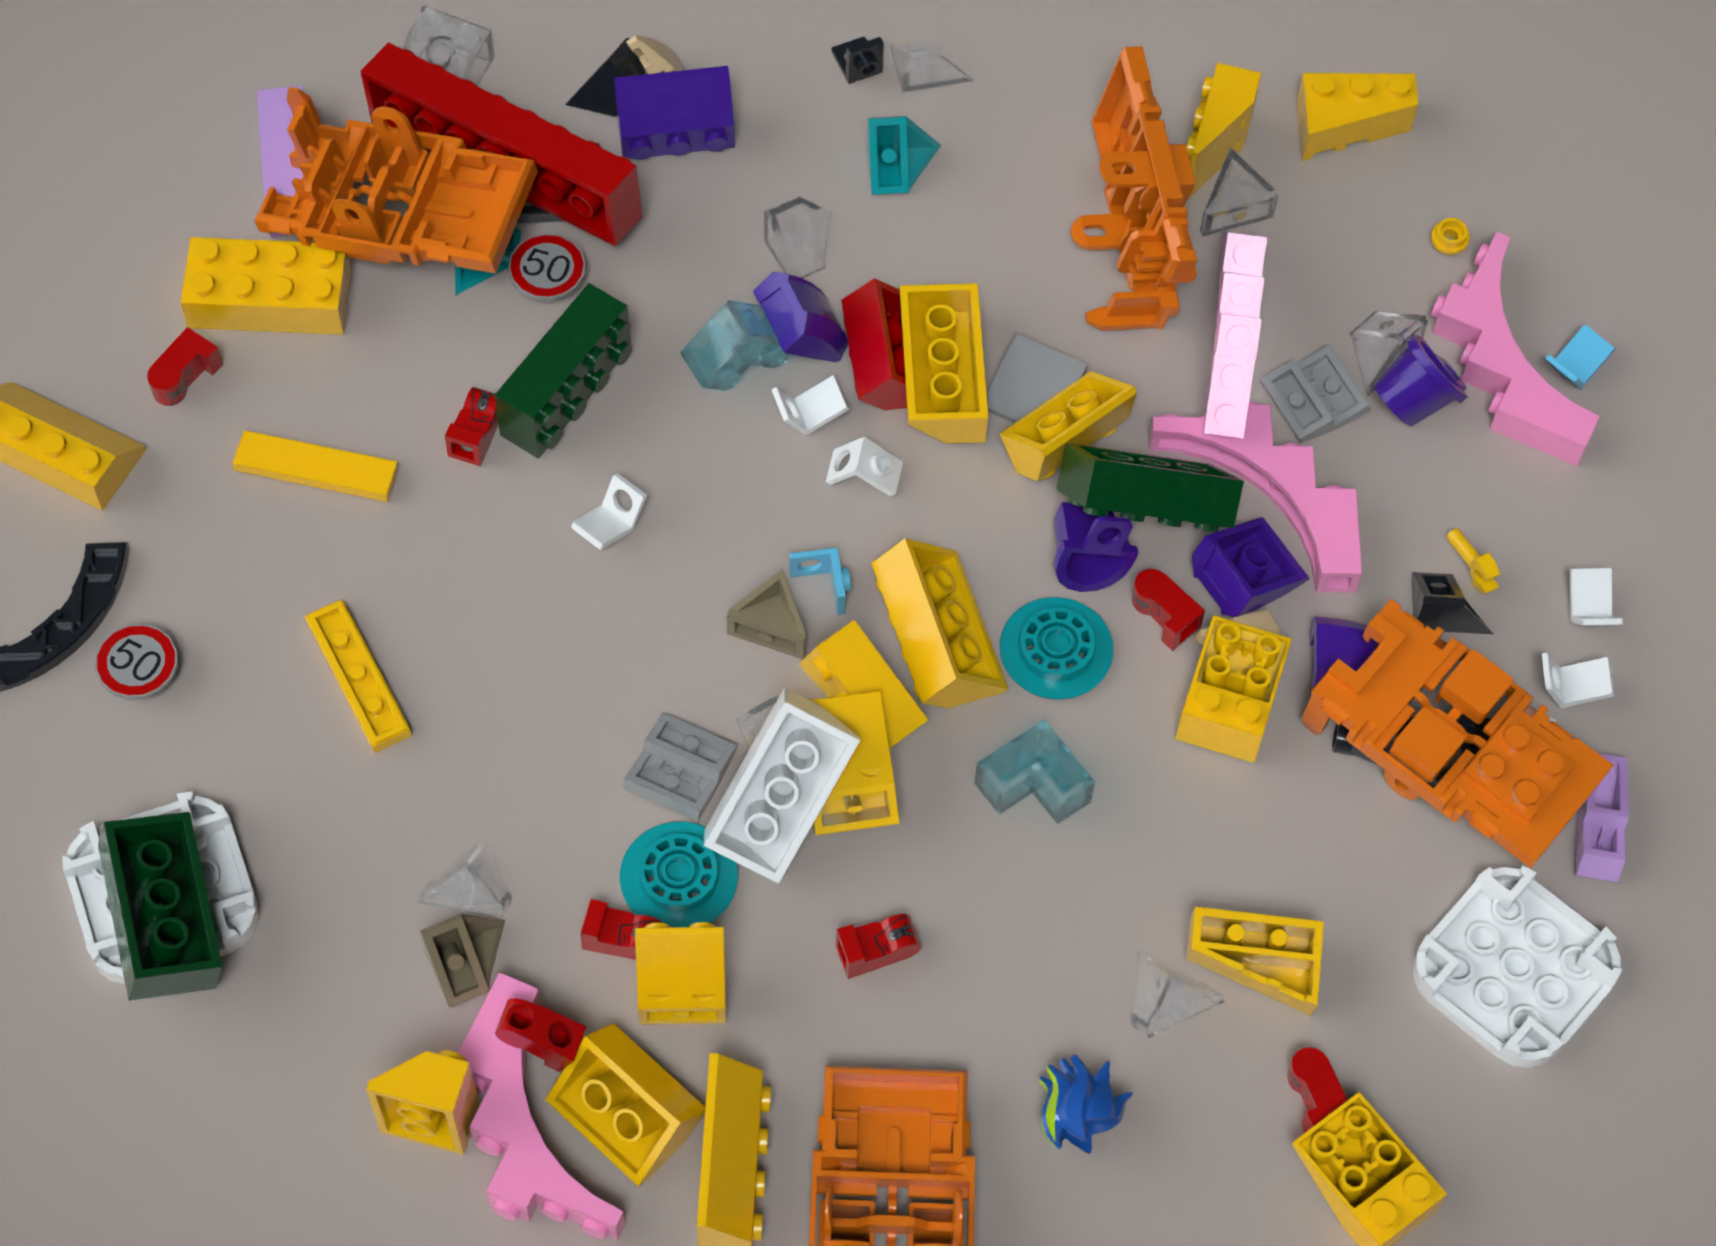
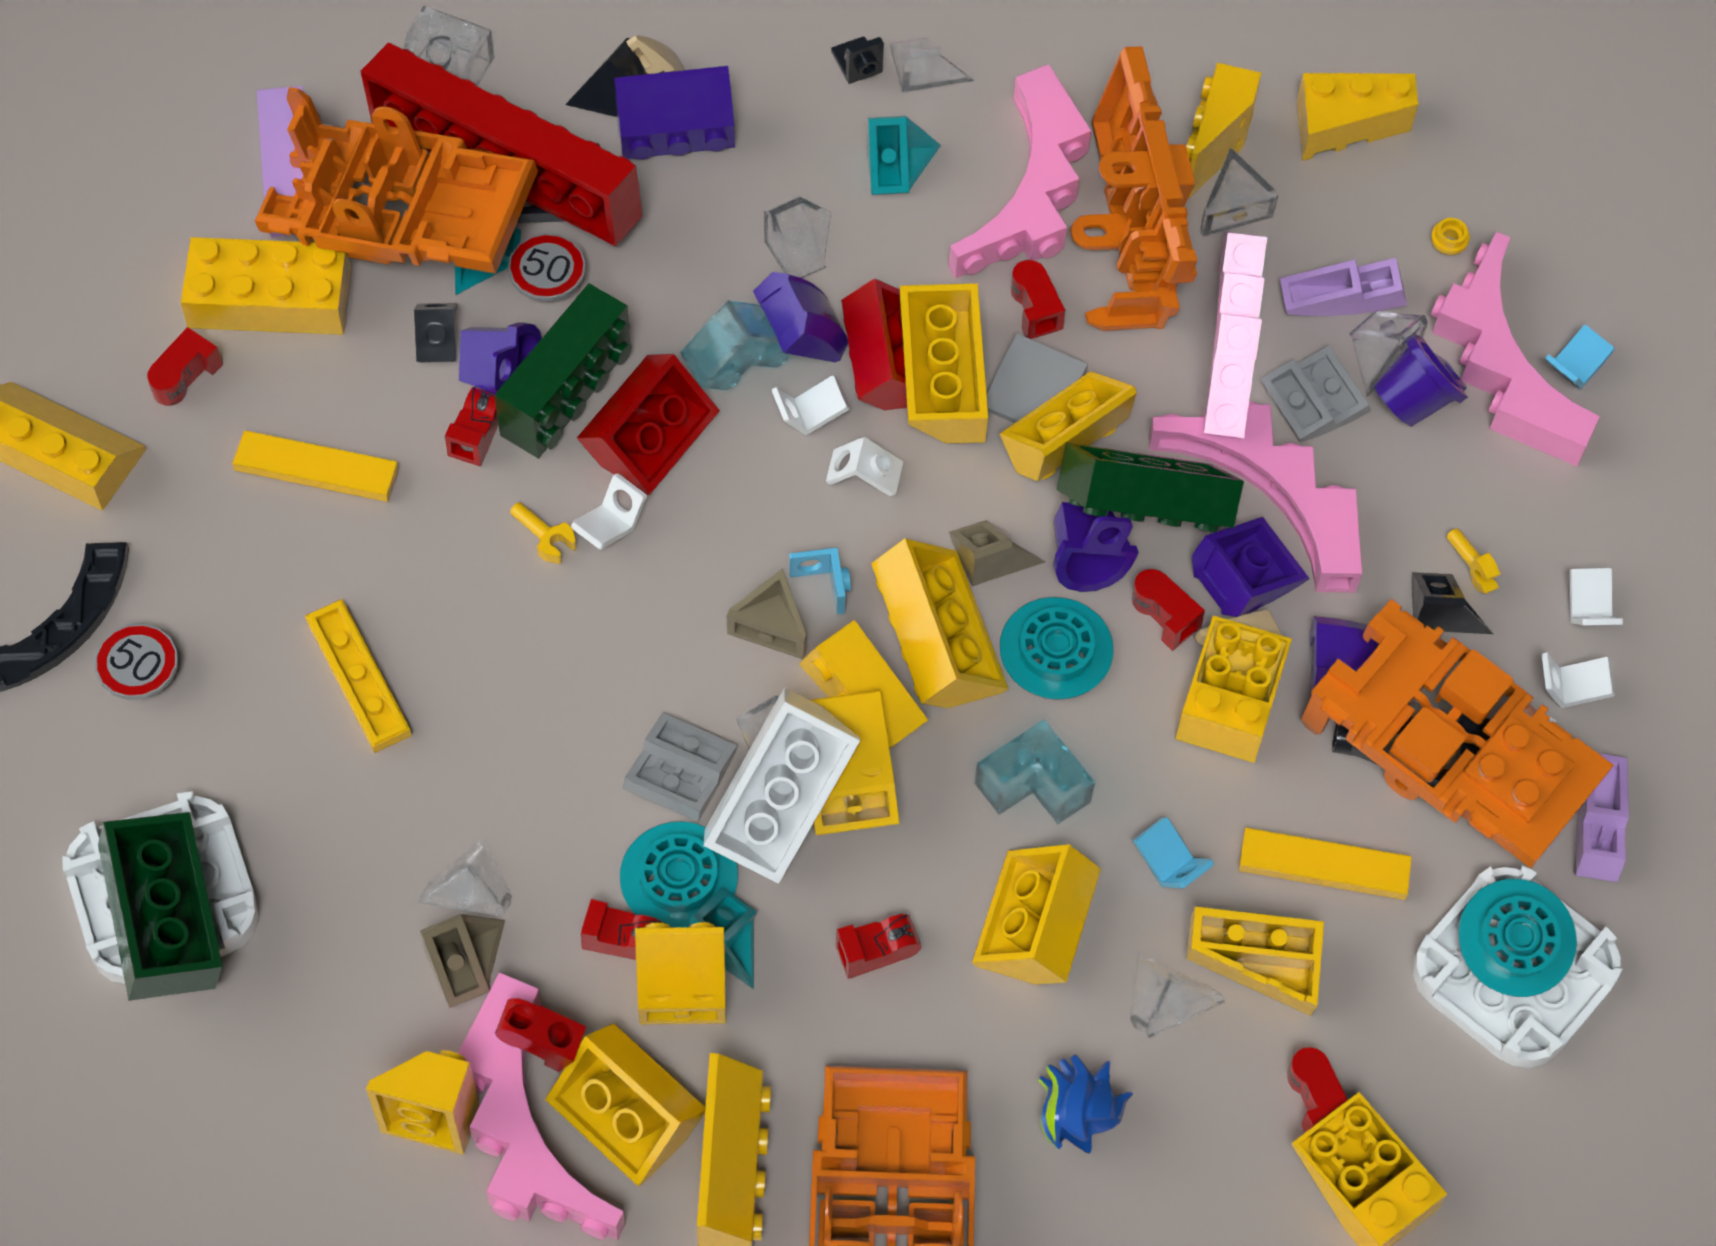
(435, 332): none -> black bracket
(493, 353): none -> dark purple container
(546, 534): none -> yellow bar
(649, 422): none -> red slope
(738, 924): none -> teal slope
(989, 553): none -> dark tan slope
(1031, 218): none -> bright pink arch
(1037, 914): none -> yellow slope
(1042, 306): none -> red leg
(1169, 856): none -> medium azure bracket
(1325, 863): none -> yellow tile
(1344, 289): none -> lavender slope
(1518, 937): none -> teal wheel

